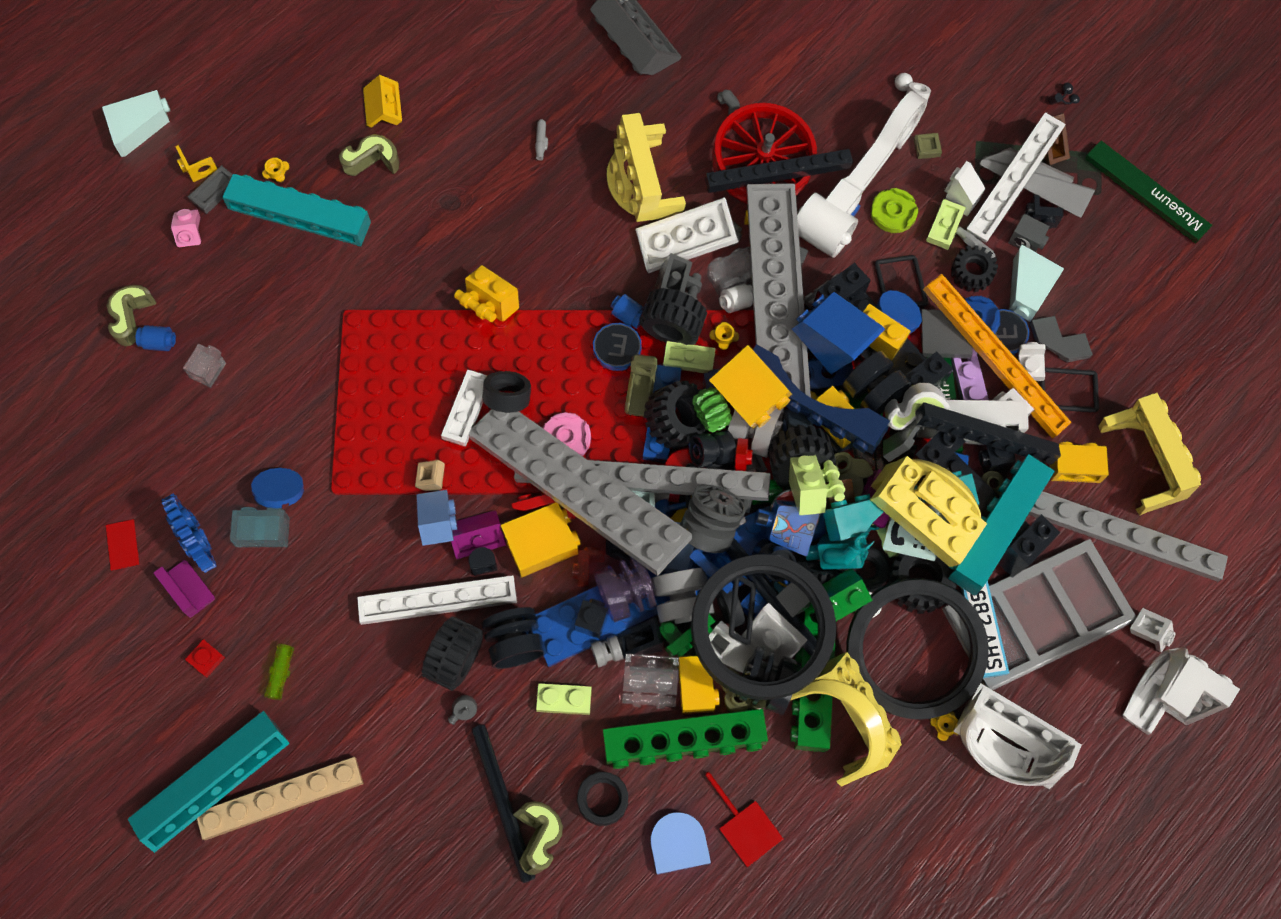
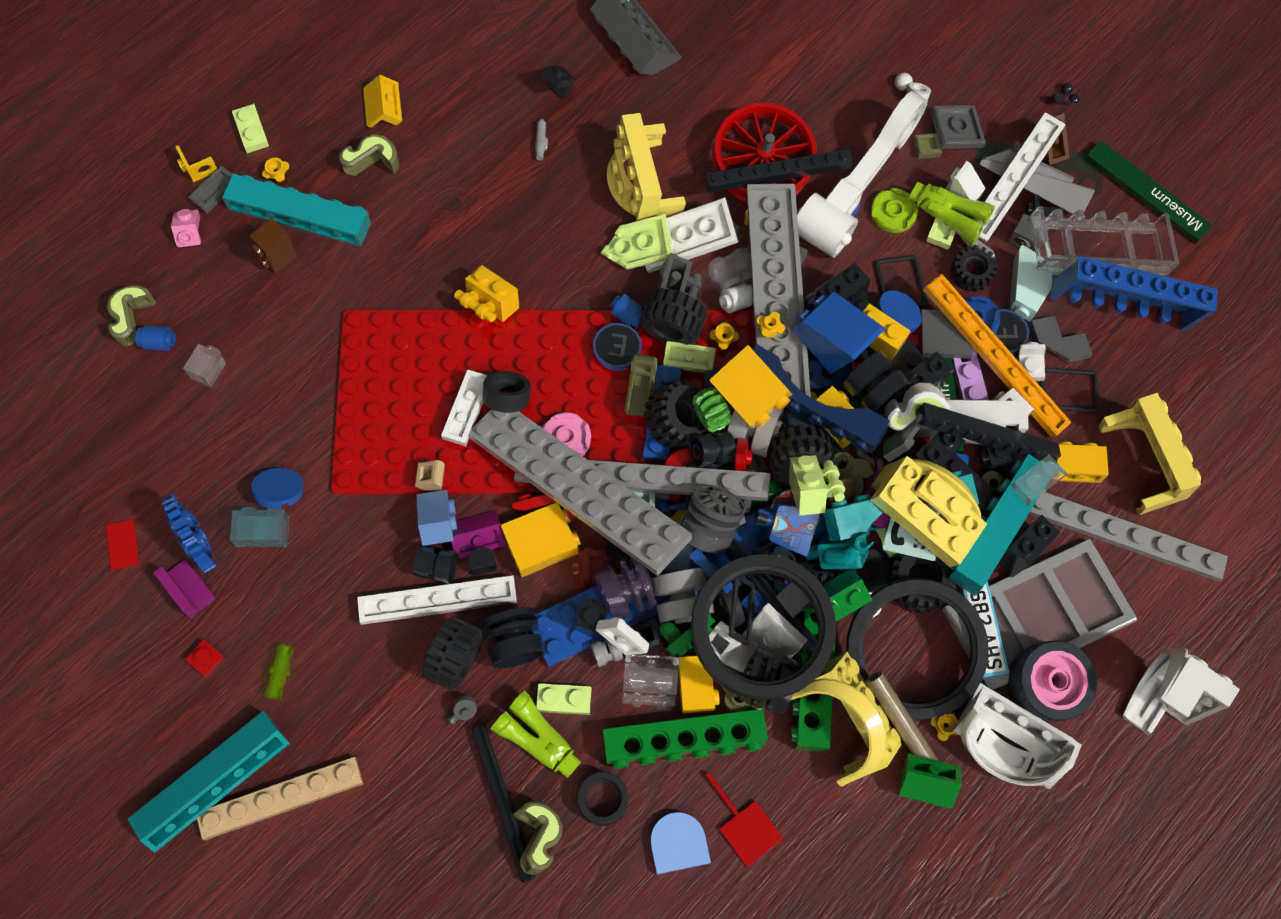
(136, 120): light aqua slope -> none
(250, 128): none -> yellowish green plate
(272, 246): none -> reddish brown brick
(431, 562): none -> black wheel
(548, 748): none -> lime piece
(558, 79): none -> black bracket
(622, 636): none -> white plate
(640, 243): none -> yellowish green tile
(730, 99): dark grey arm -> none
(770, 331): none -> yellow plate
(899, 716): none -> dark tan piece
(930, 781): none -> green brick
(942, 204): none -> lime piece
(958, 126): none -> dark grey tile
(1038, 479): none -> clear plate
(1072, 679): none -> wheel
(1145, 288): none -> blue window
(1153, 629): white bracket -> none
(1160, 229): none -> clear window

